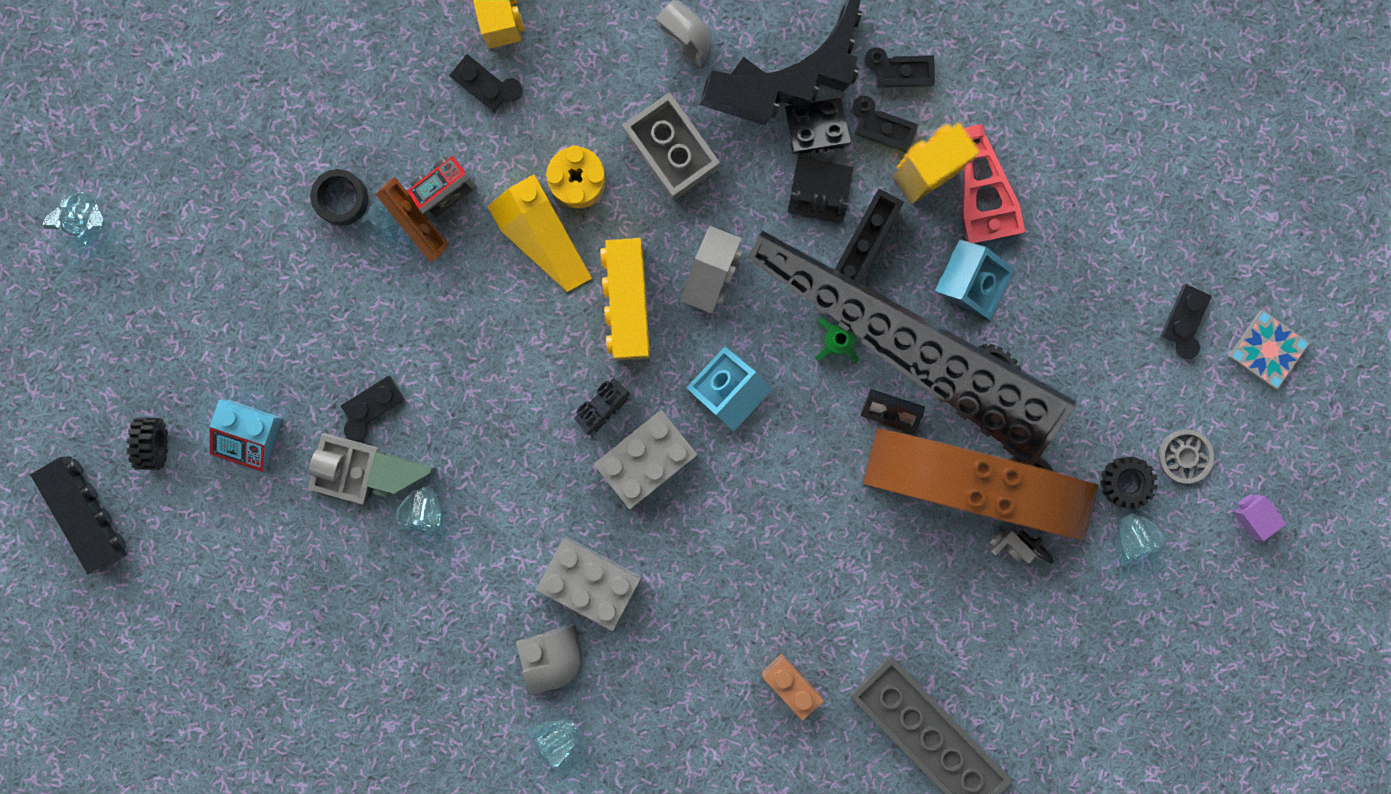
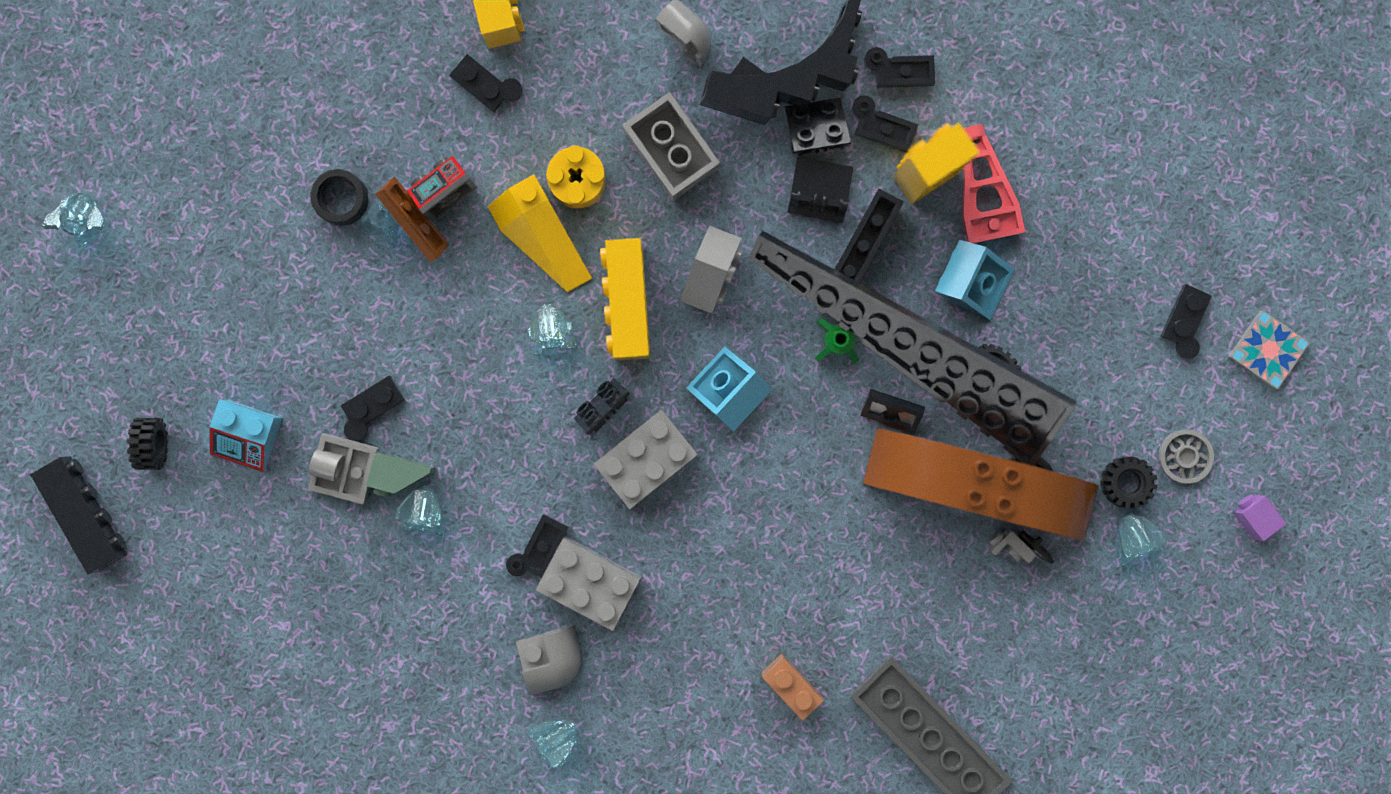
(539, 548): none -> black hinge
(550, 330): none -> clear light blue brick

